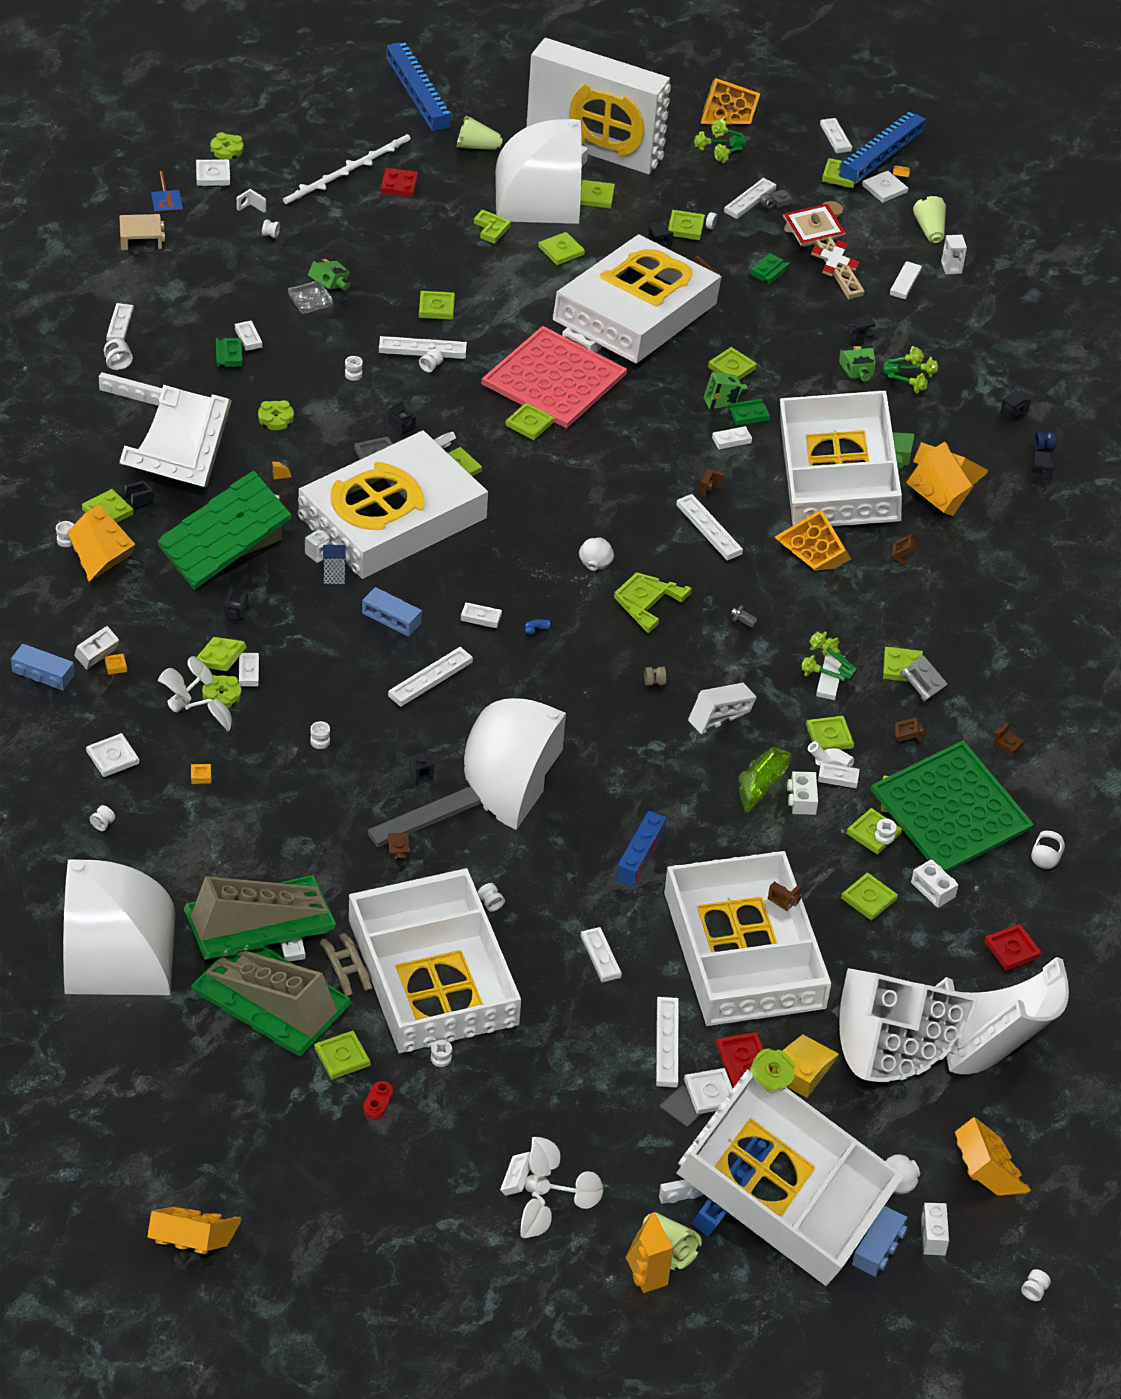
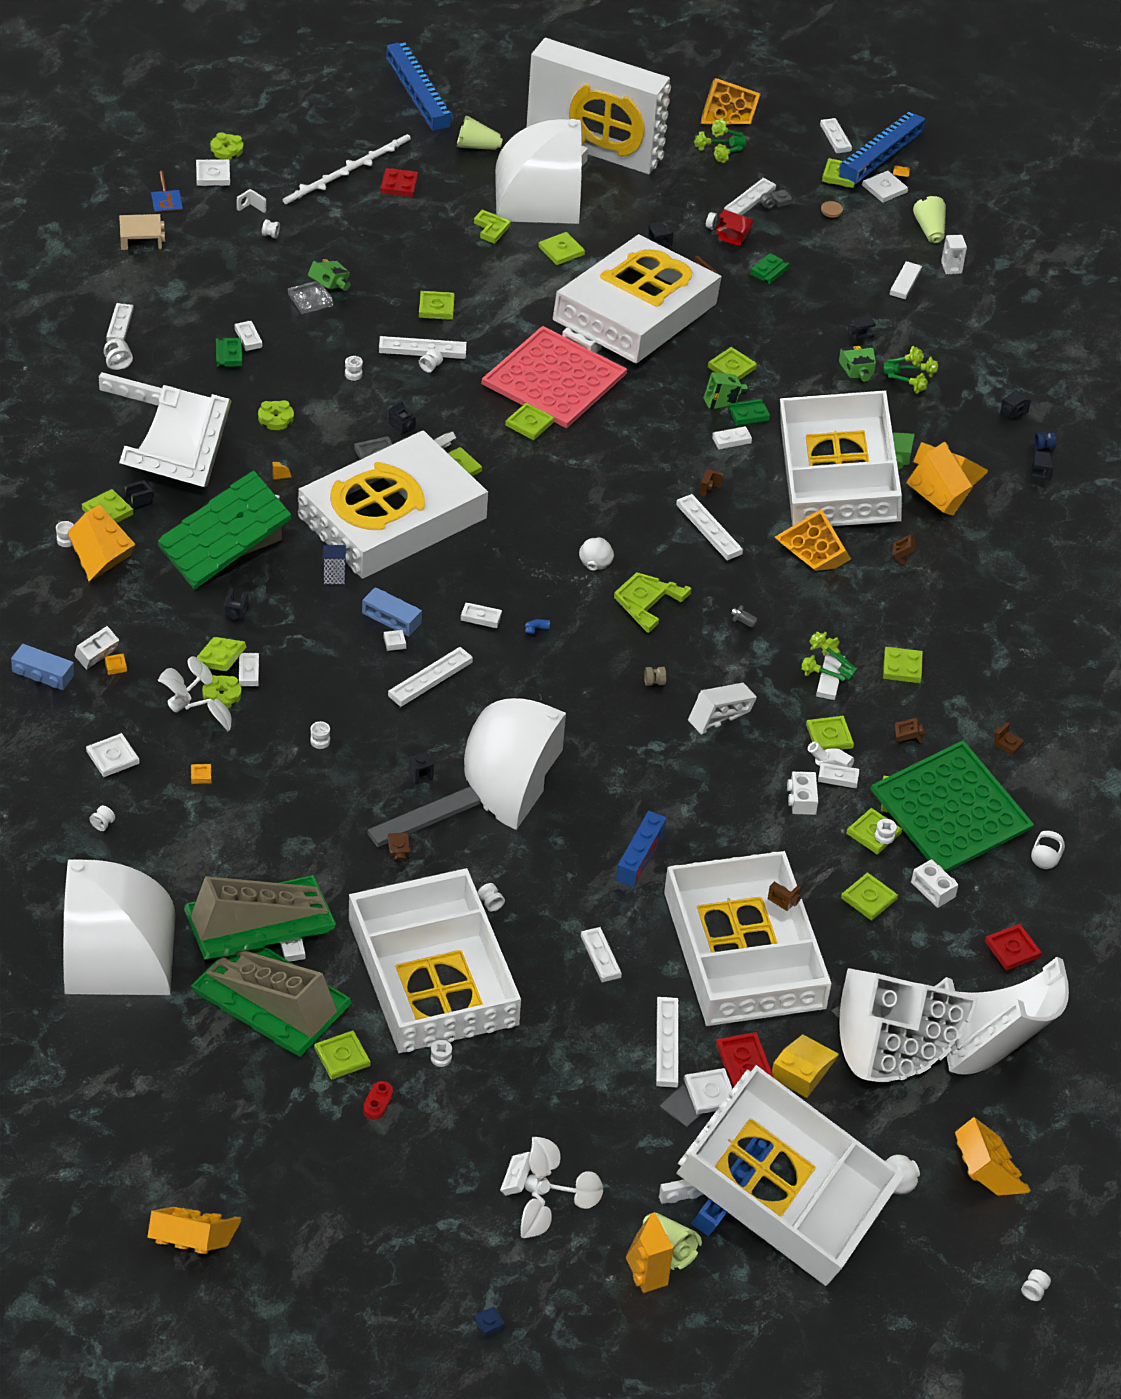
(314, 545): white window -> none
(342, 973): dark tan piece -> none
(394, 640): none -> white plate
(489, 1321): none -> dark blue plate
(596, 194): lime plate -> none
(686, 224): lime plate -> none
(734, 227): none -> red piece
(762, 775): clear neon green wedge -> none
(768, 1080): lime plate -> none
(820, 224): piece -> none
(880, 1241): medium blue brick -> none
(926, 675): light grey plate -> none
(934, 1229): white brick -> none

